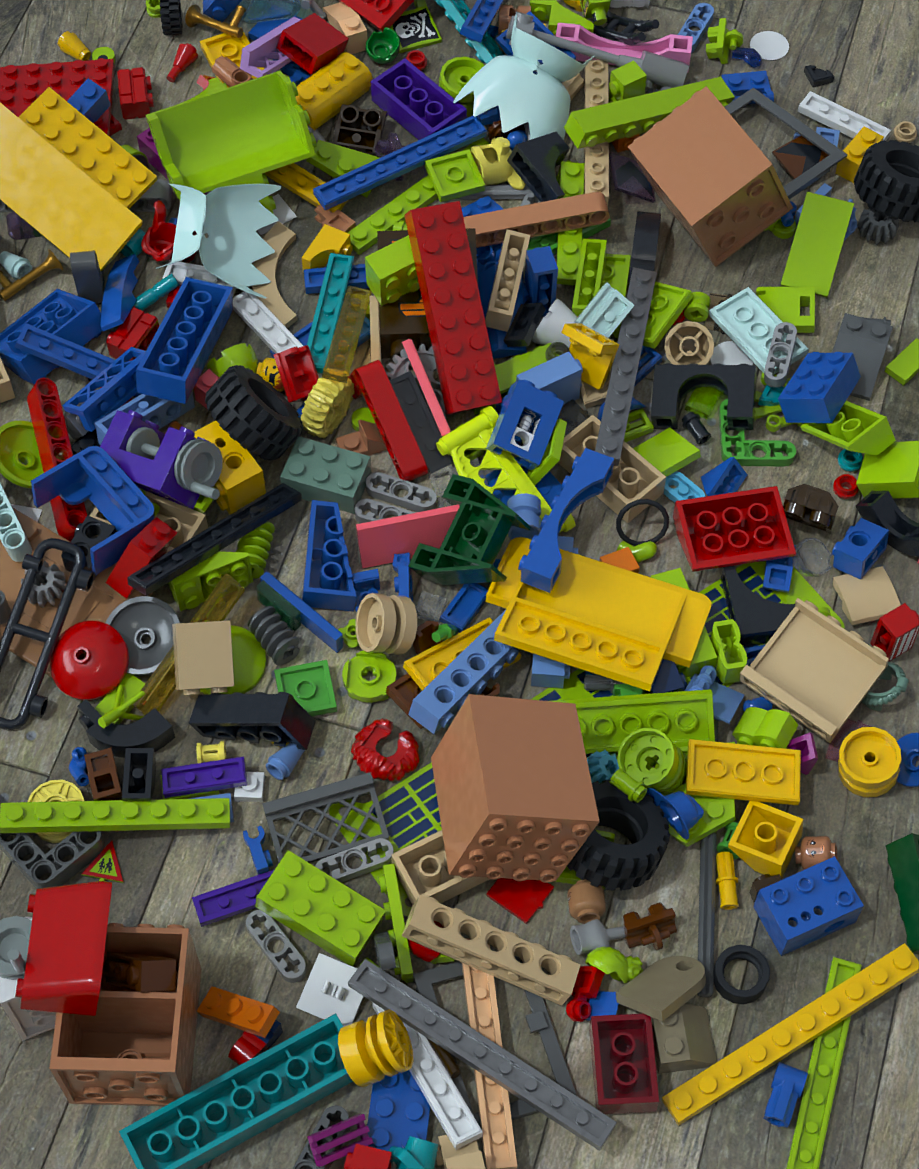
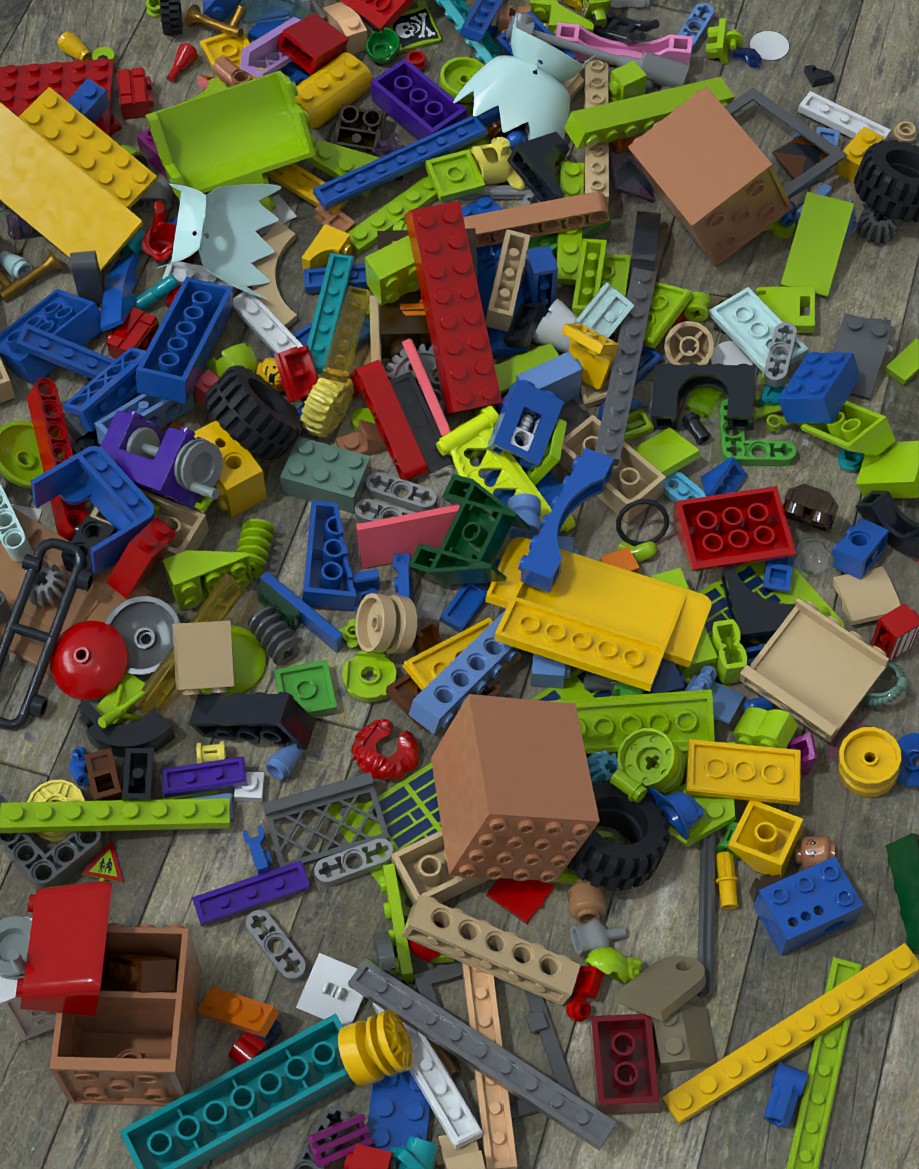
(213, 539): black tile -> none
(320, 908): lime brick -> none
(444, 632): bright green bar -> none
(556, 348): clear smoke plate -> none
(603, 1004): blue slope -> none
(651, 928): reddish brown hips -> none
(742, 82): blue plate -> none
(745, 953): black tyre -> none
(848, 481): red plate -> none

